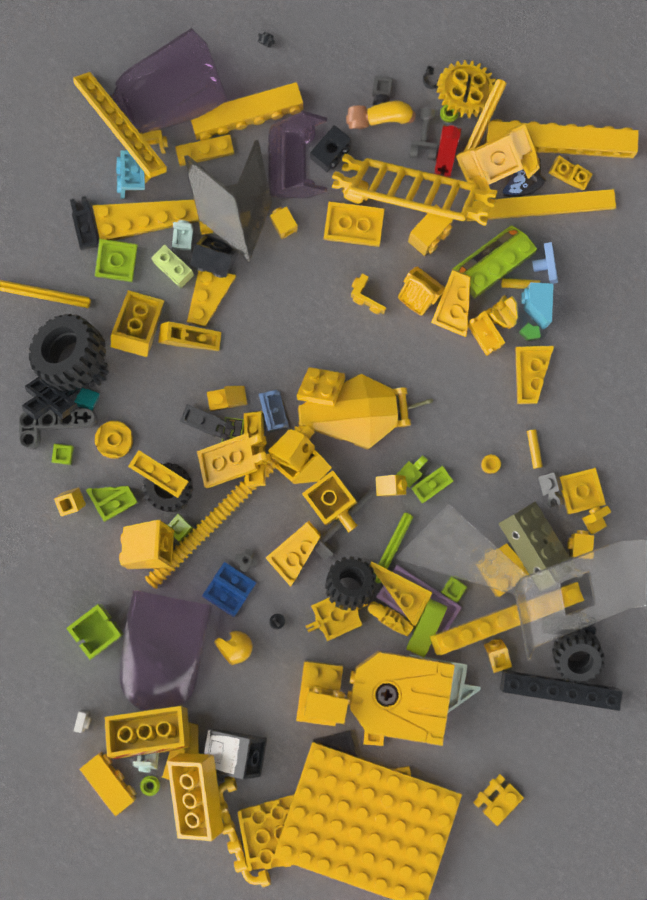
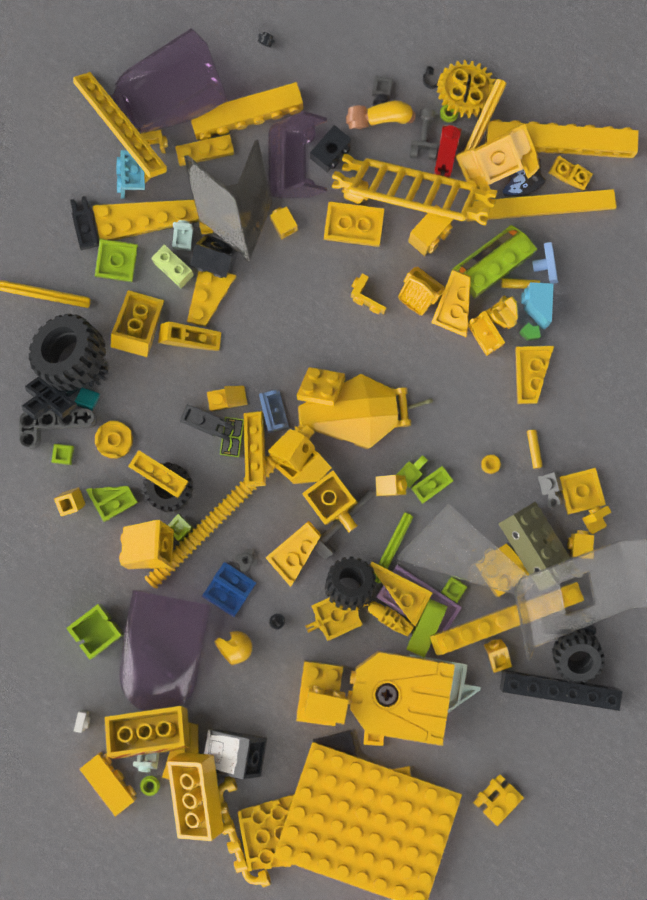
(231, 459): yellow tile -> none

